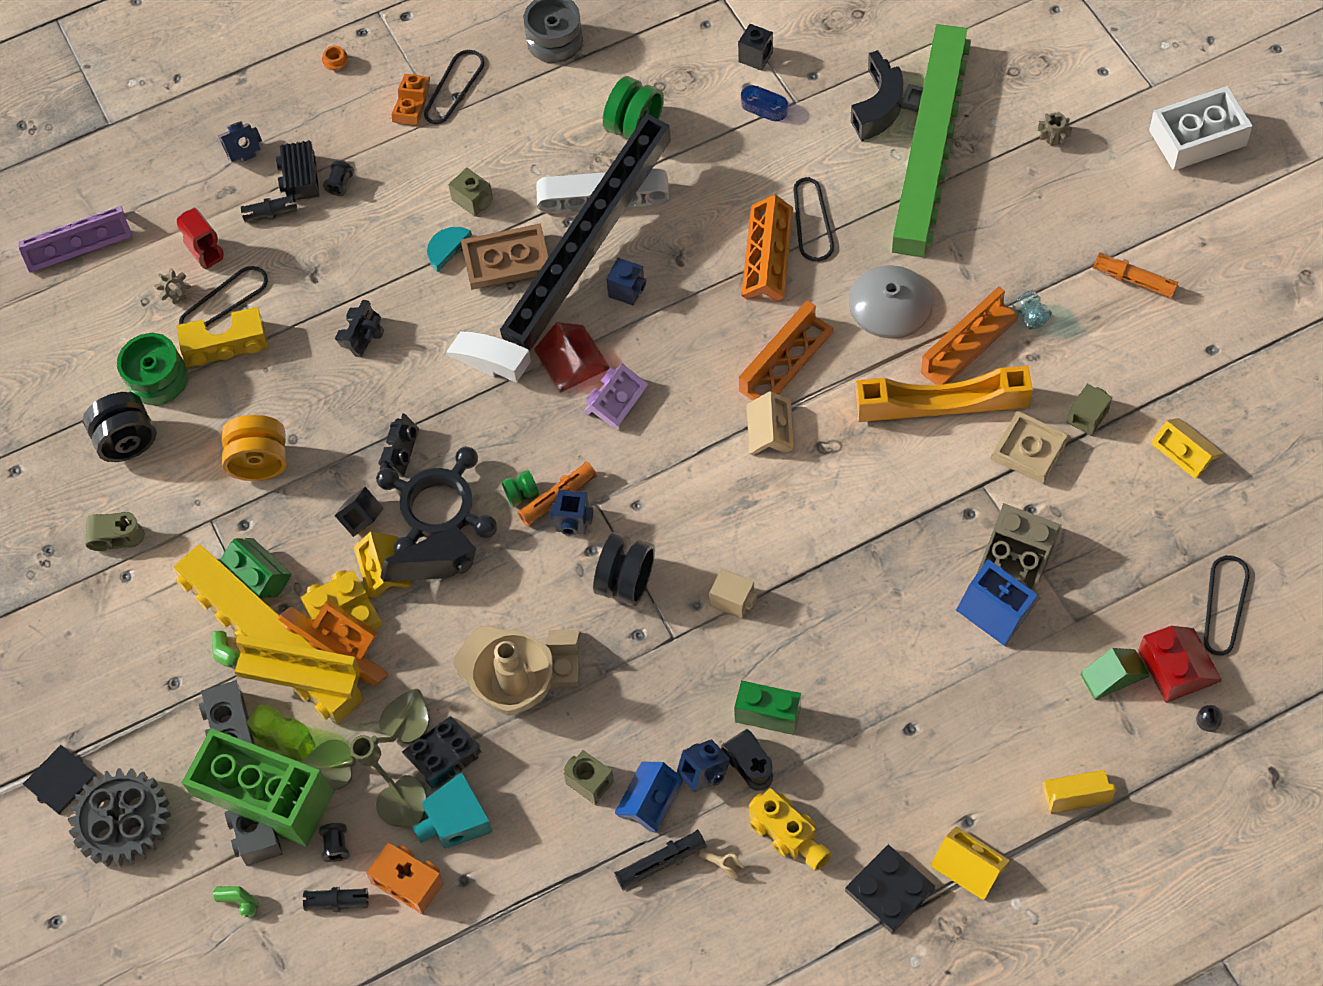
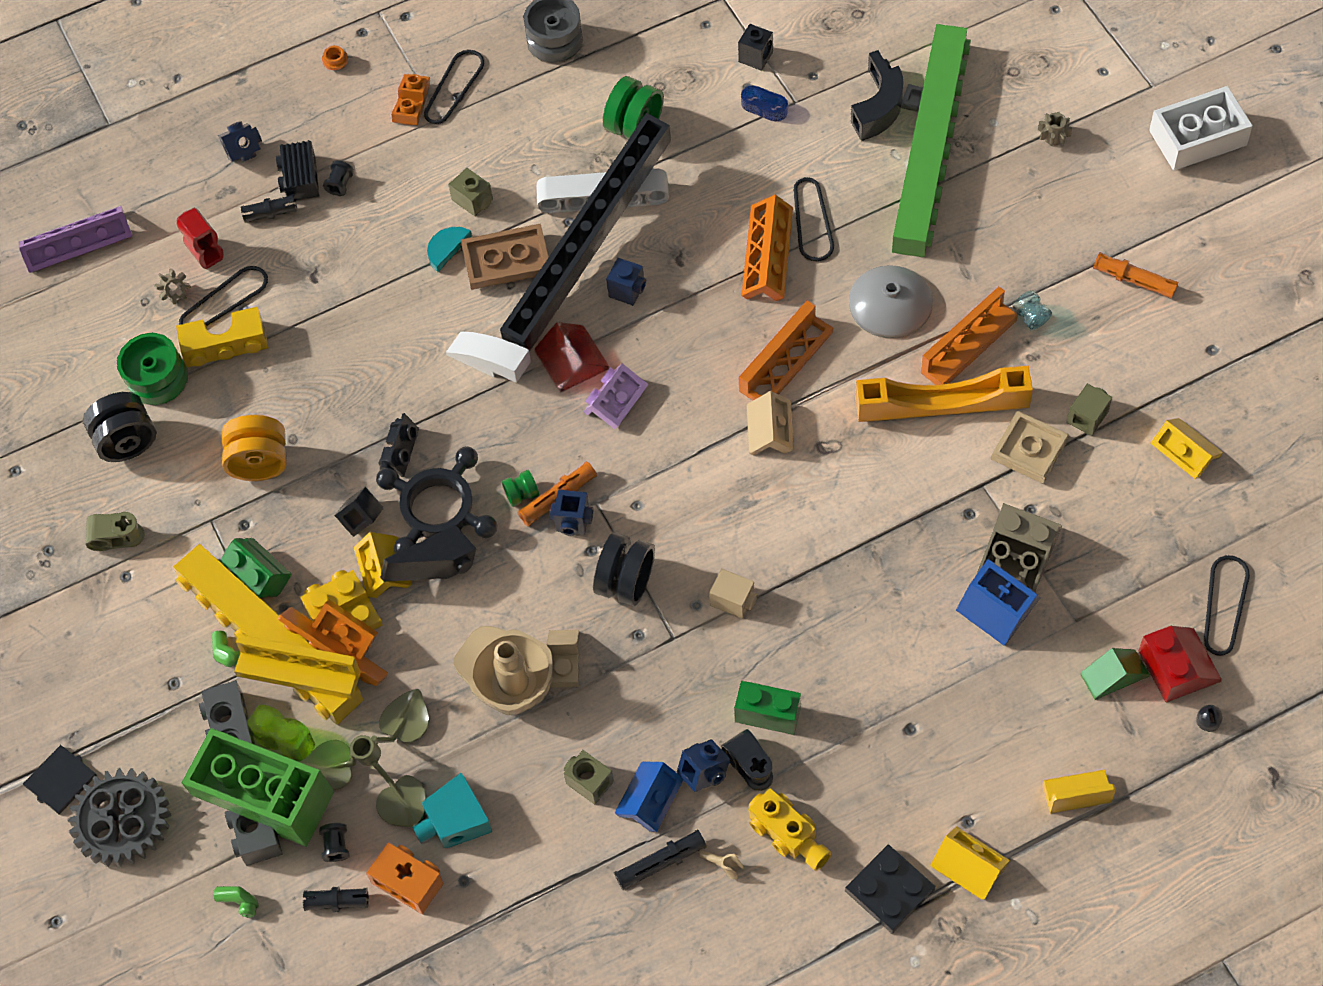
(363, 327): black hips -> none
(441, 751): black hinge -> none

